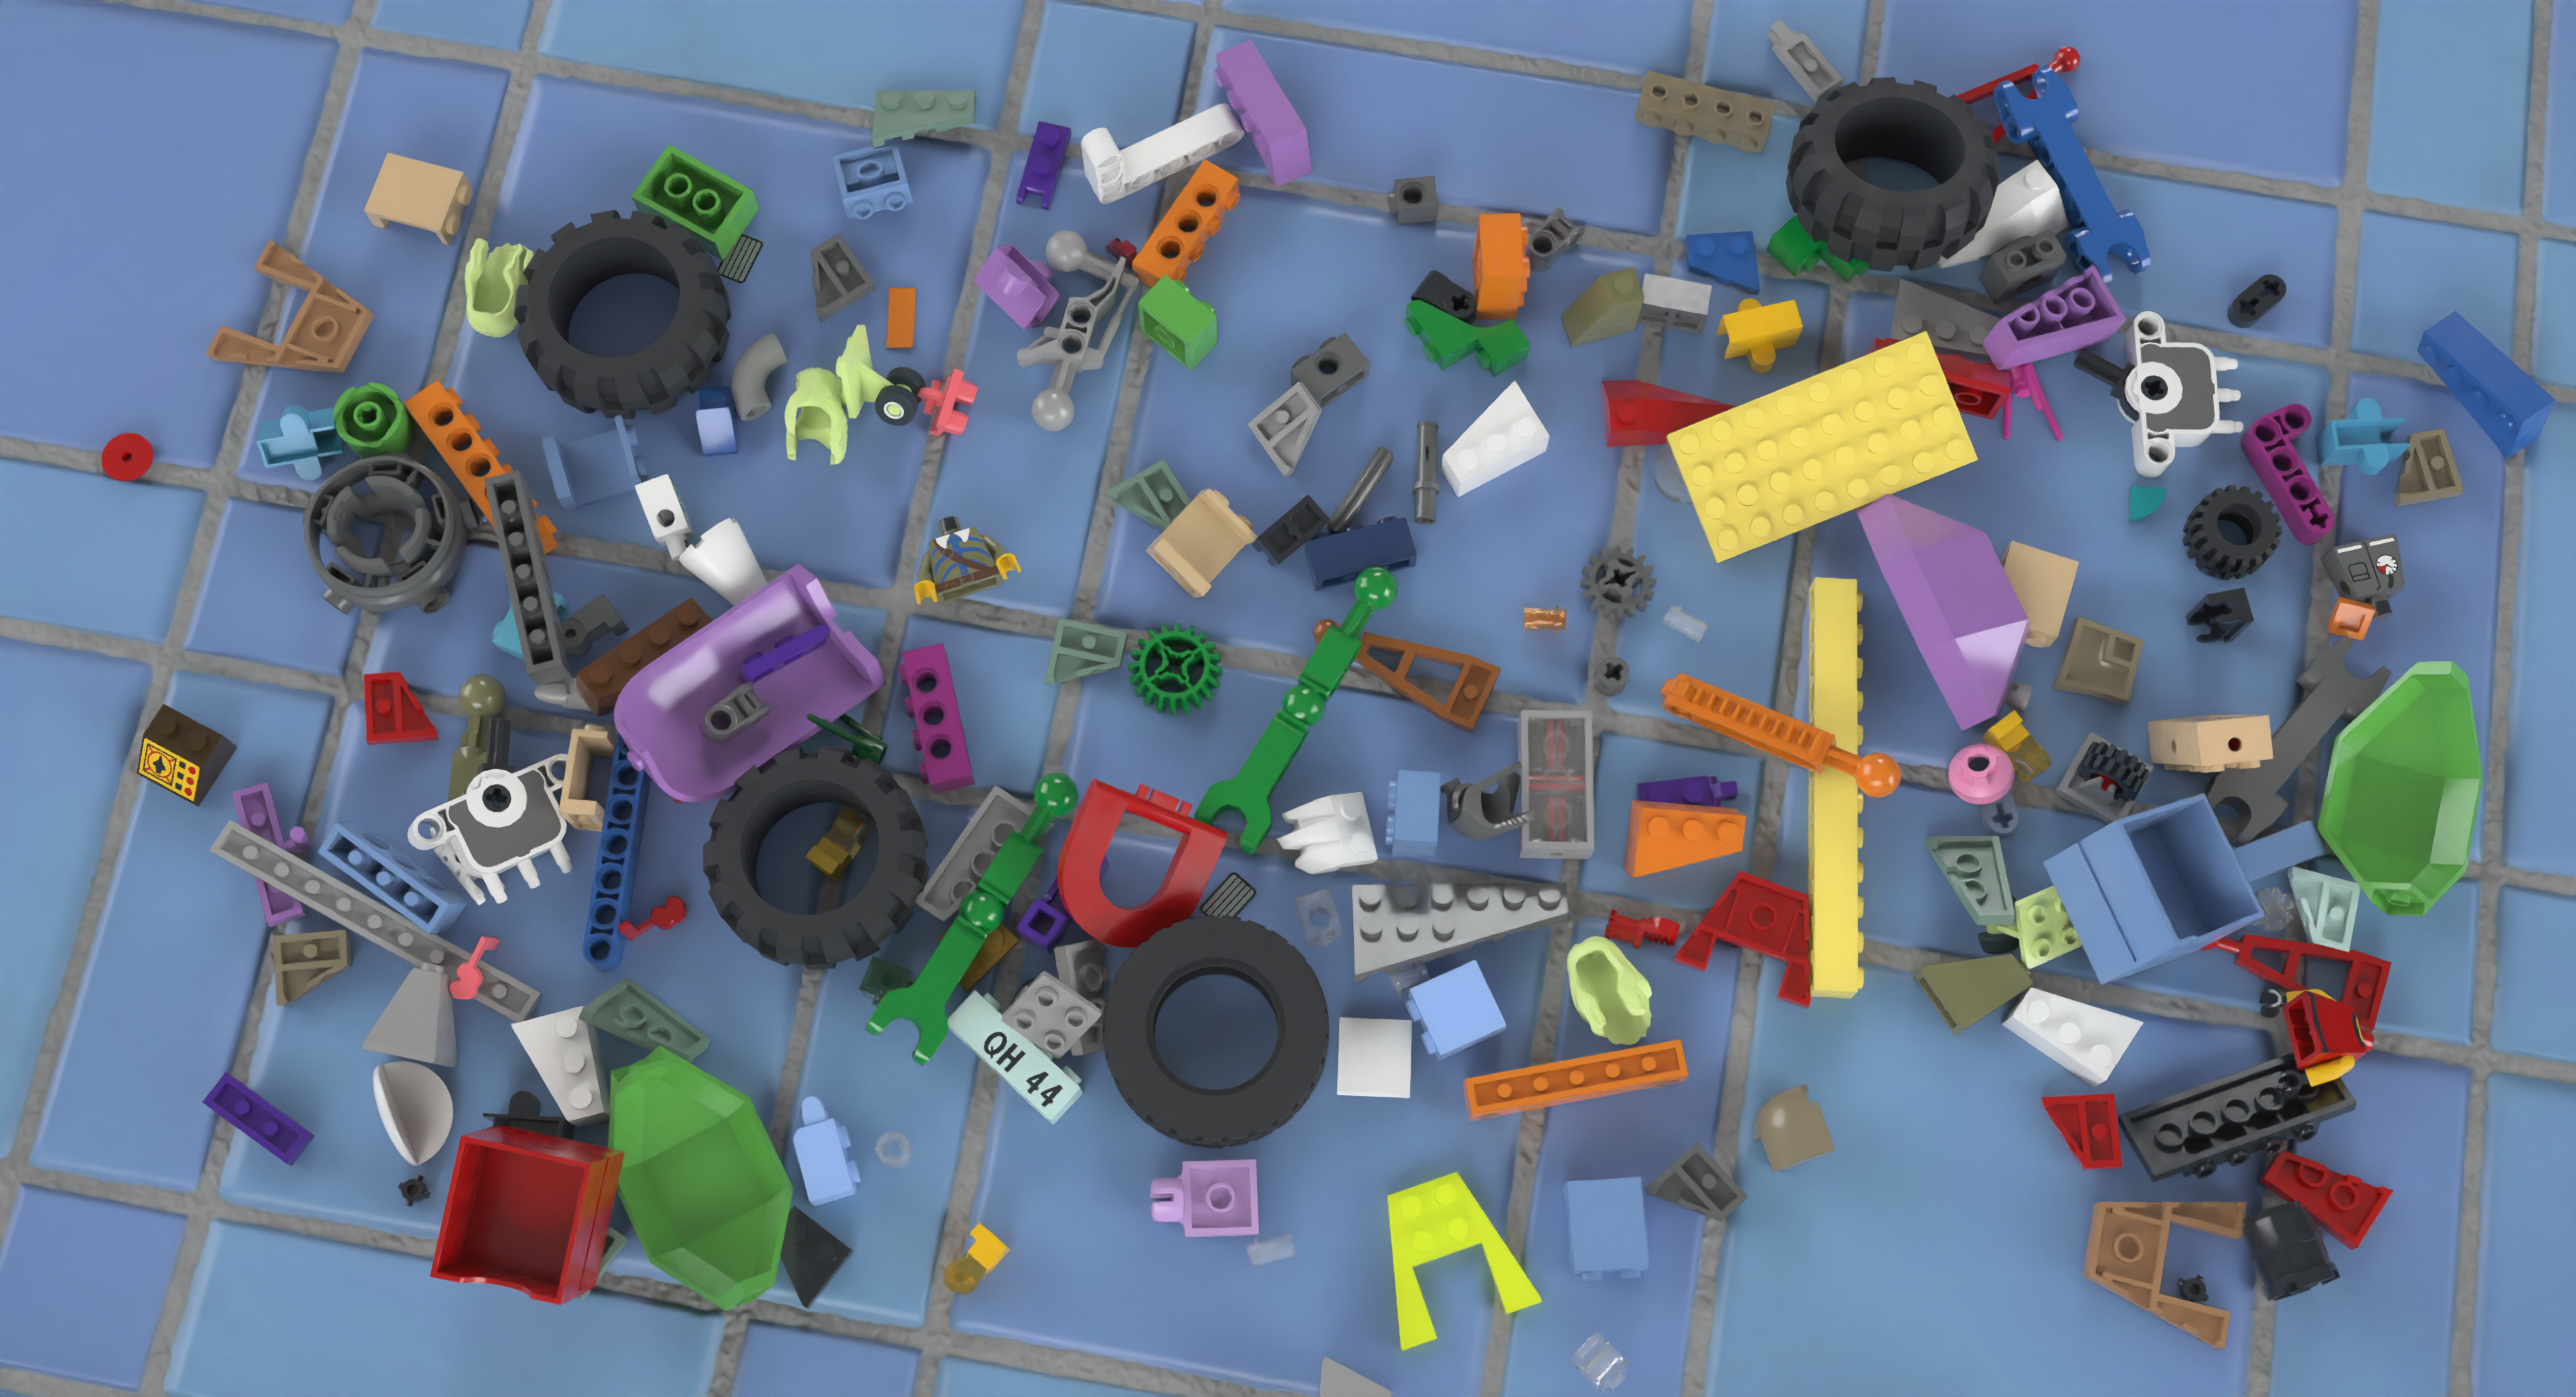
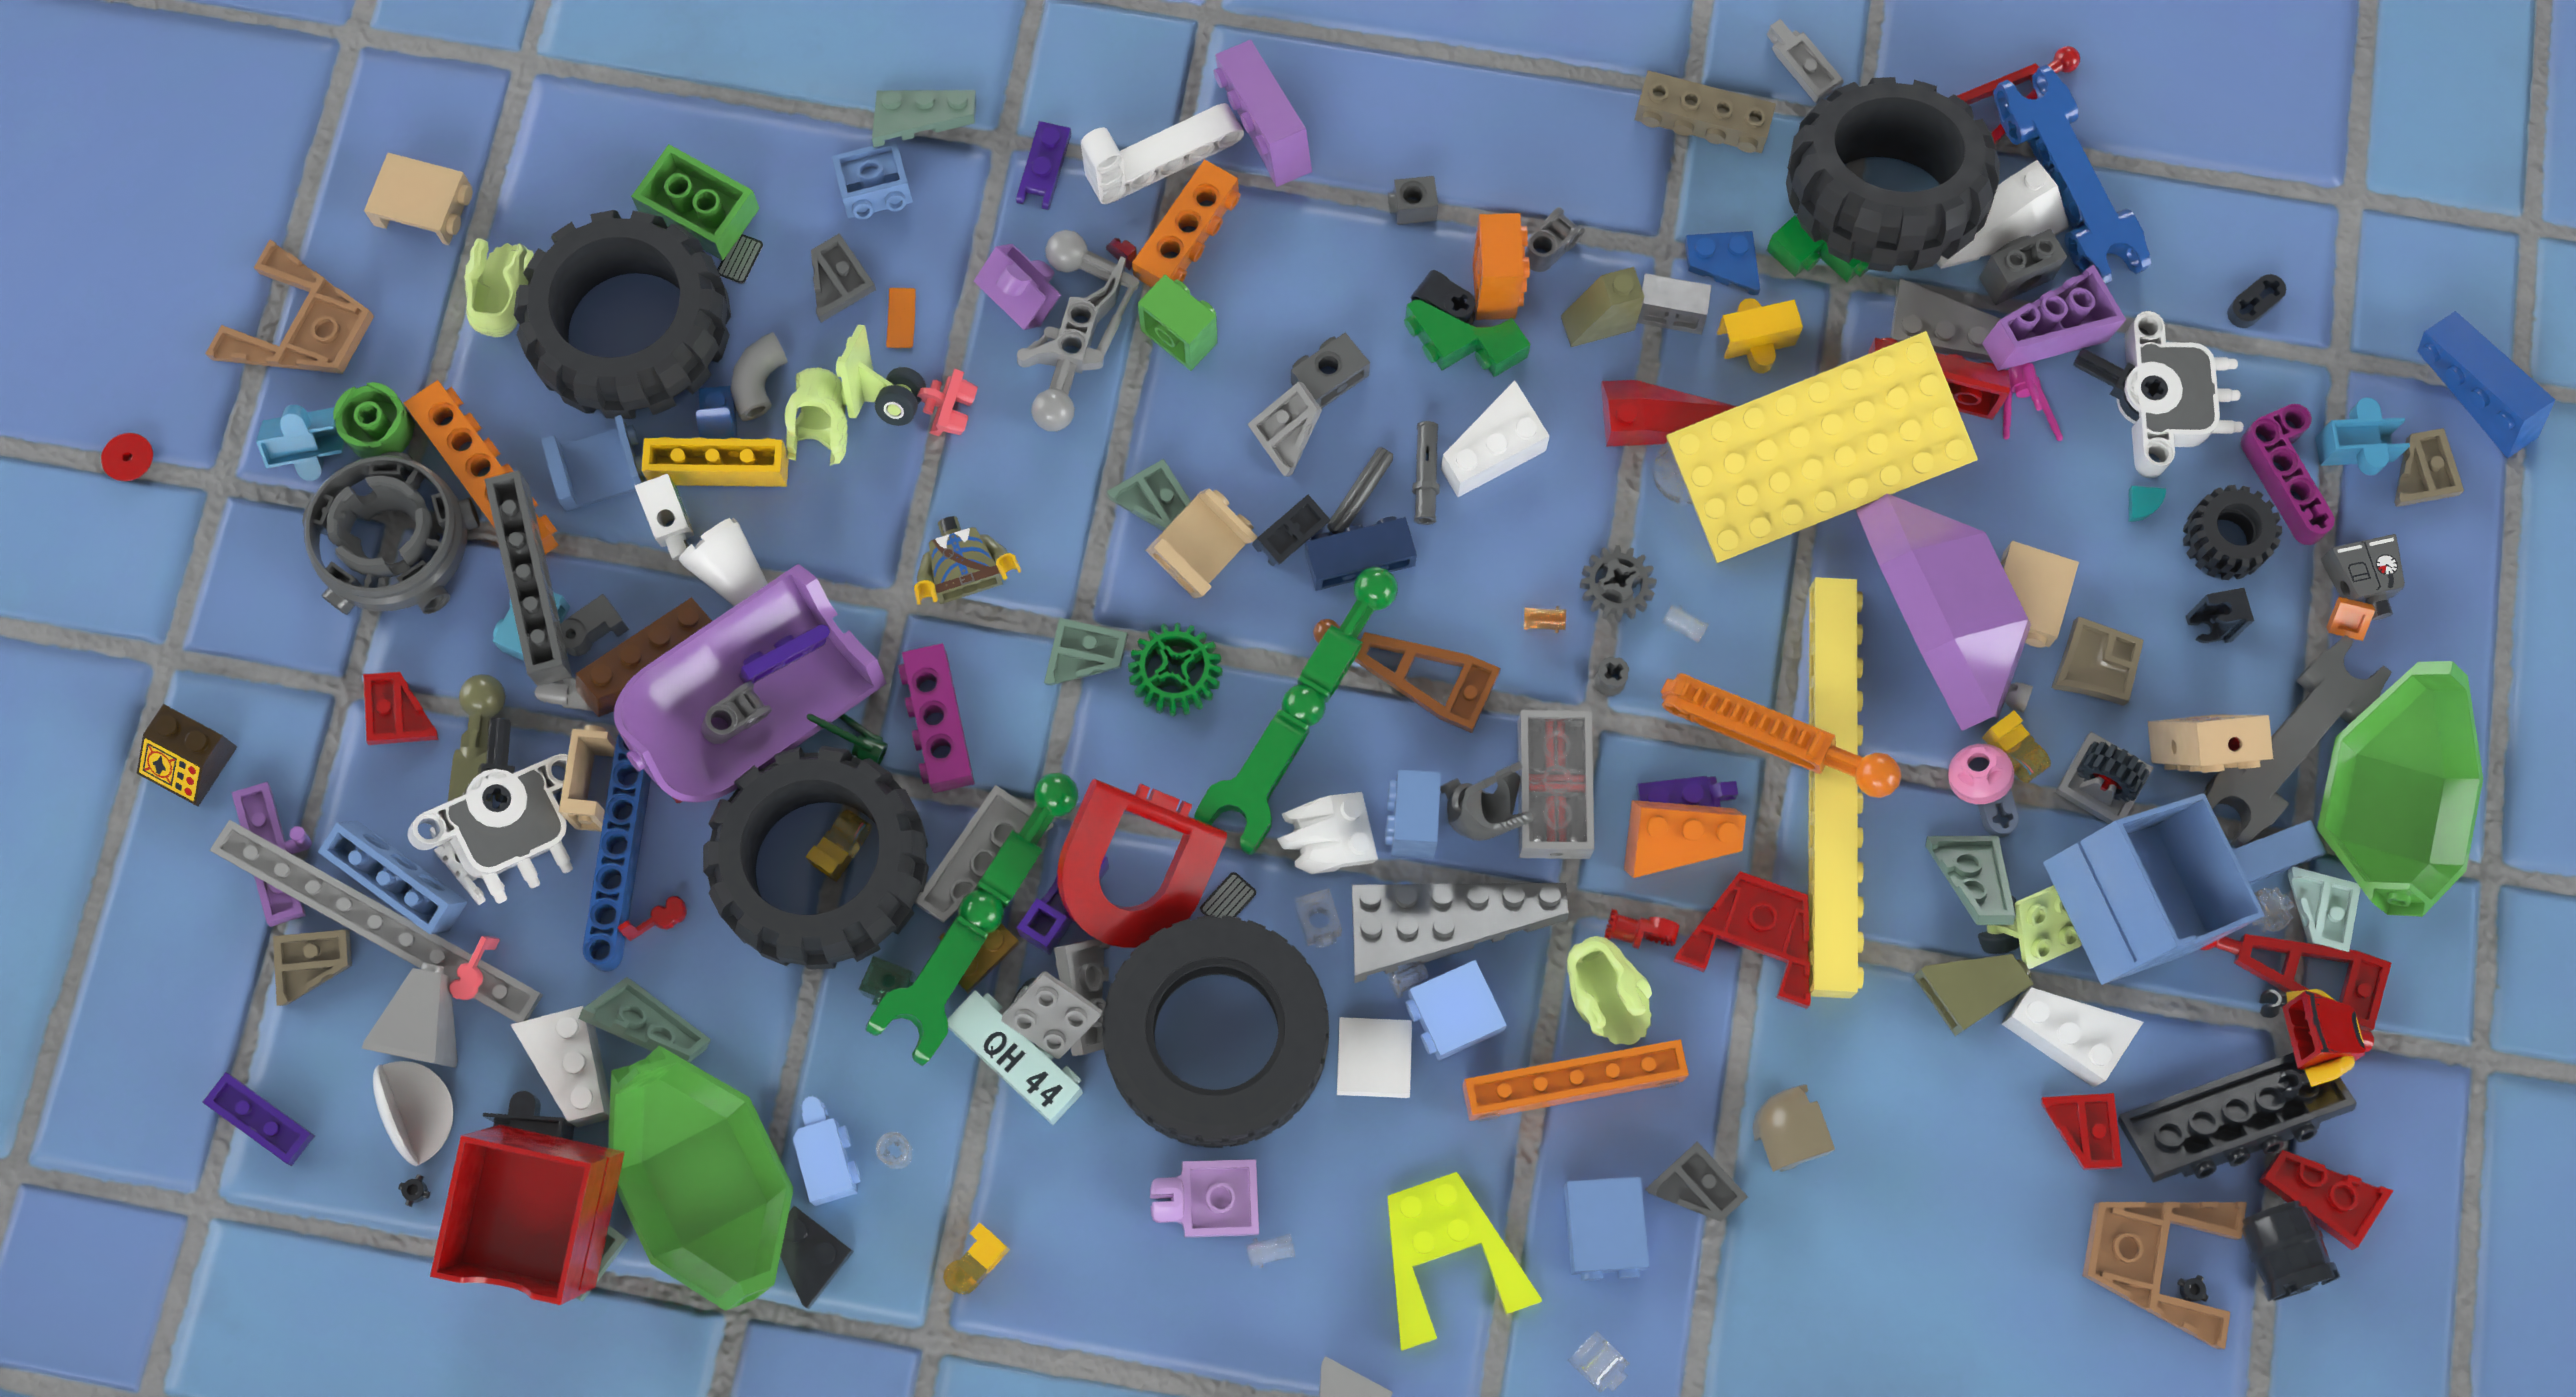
(716, 461): none -> yellow brick

